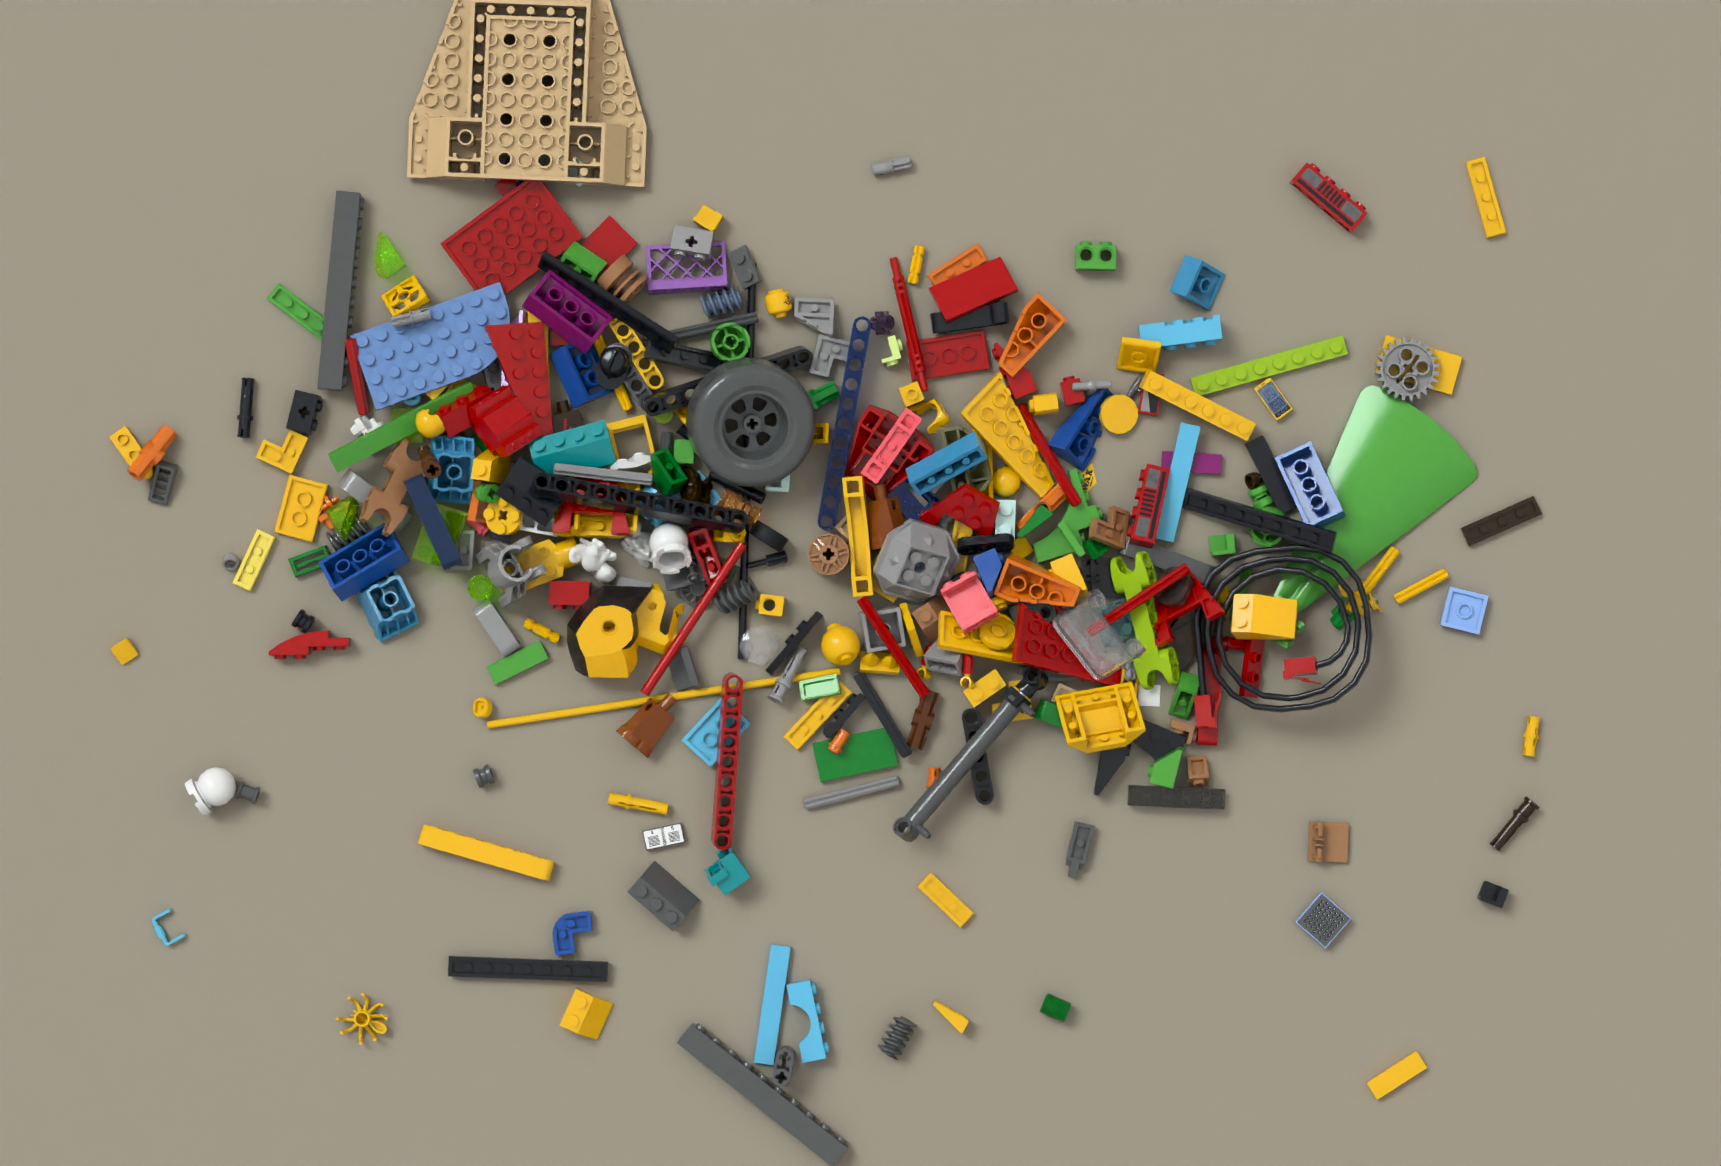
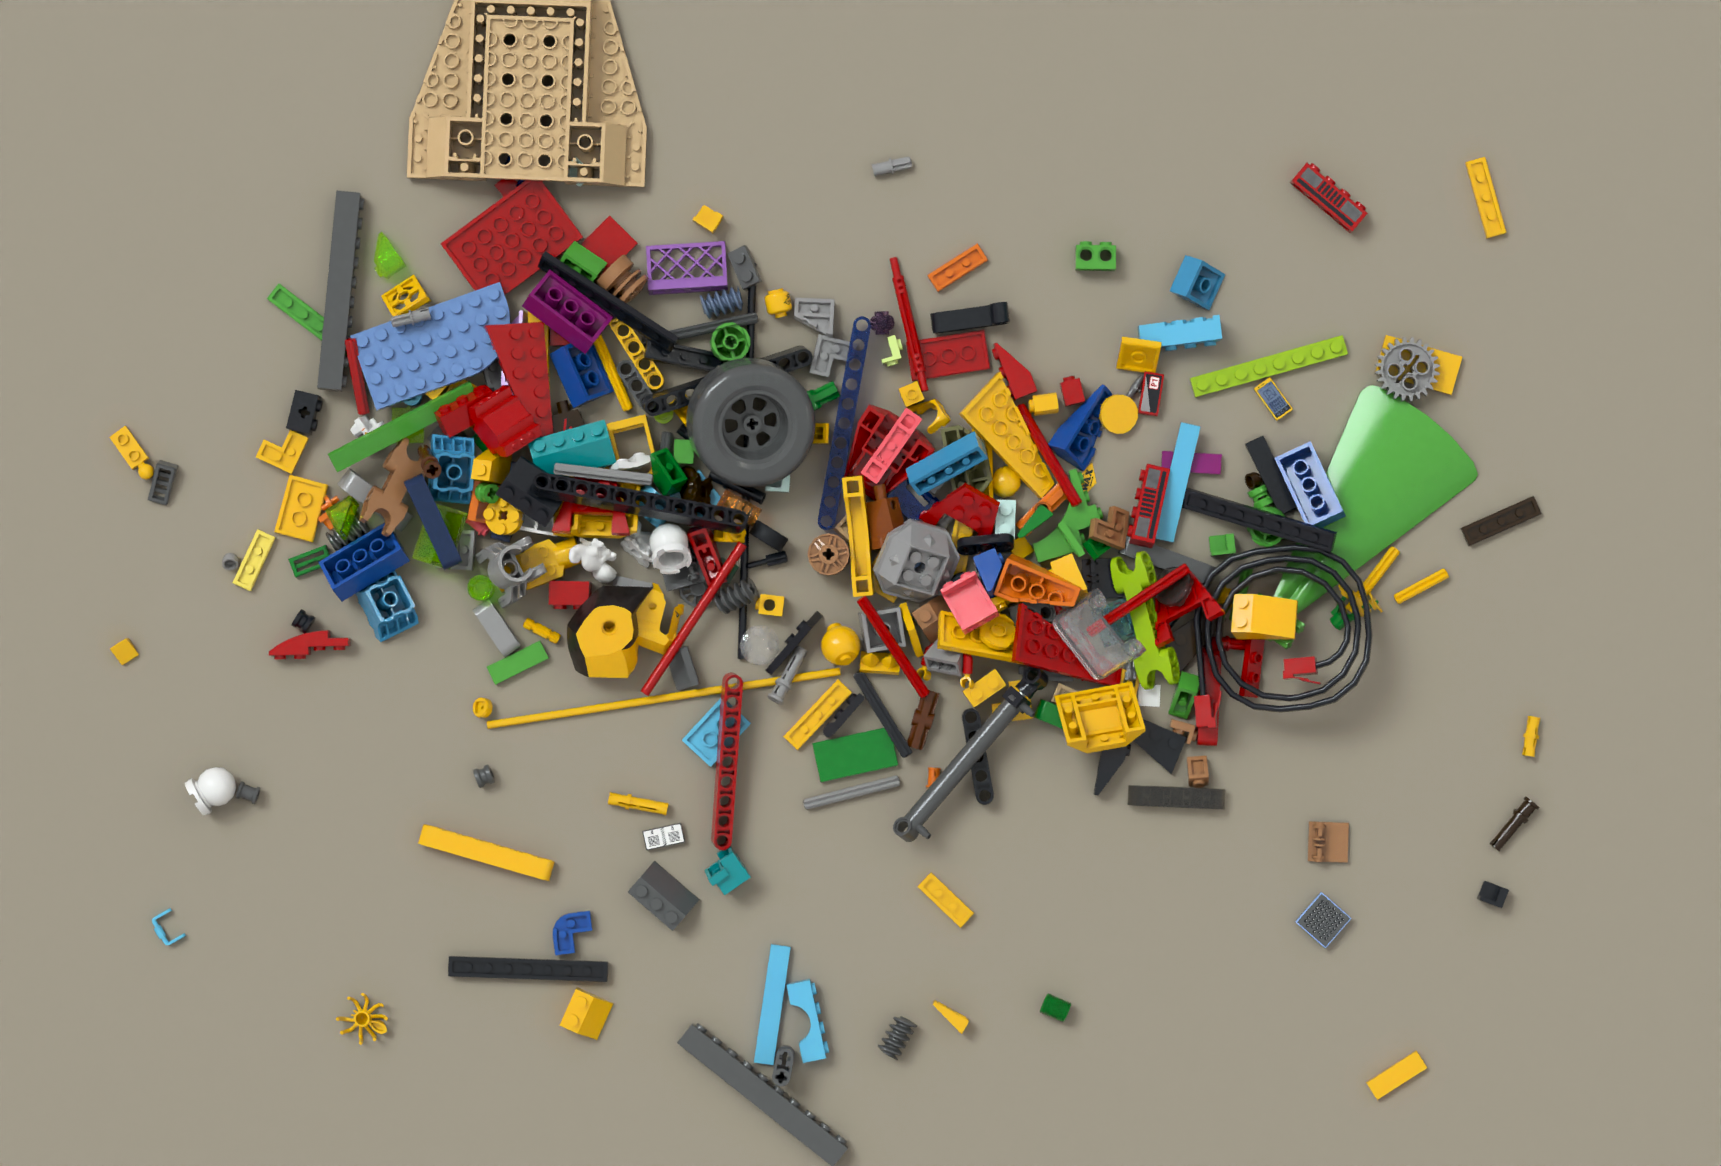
(152, 452): orange piece -> none
(245, 408): black pin -> none
(429, 425): yellow hair -> none
(613, 366): black piece -> none
(648, 724): dark orange piece -> none
(684, 236): light grey brick -> none
(819, 687): tile -> none
(838, 741): orange pin -> none
(916, 264): yellow axle -> none
(973, 289): red tile -> none
(1033, 329): orange wedge -> none
(1079, 847): dark grey hinge -> none
(1091, 385): light grey piece -> none
(1165, 768): bright green slope -> none
(1197, 405): yellow brick -> none
(1464, 610): light blue plate -> none

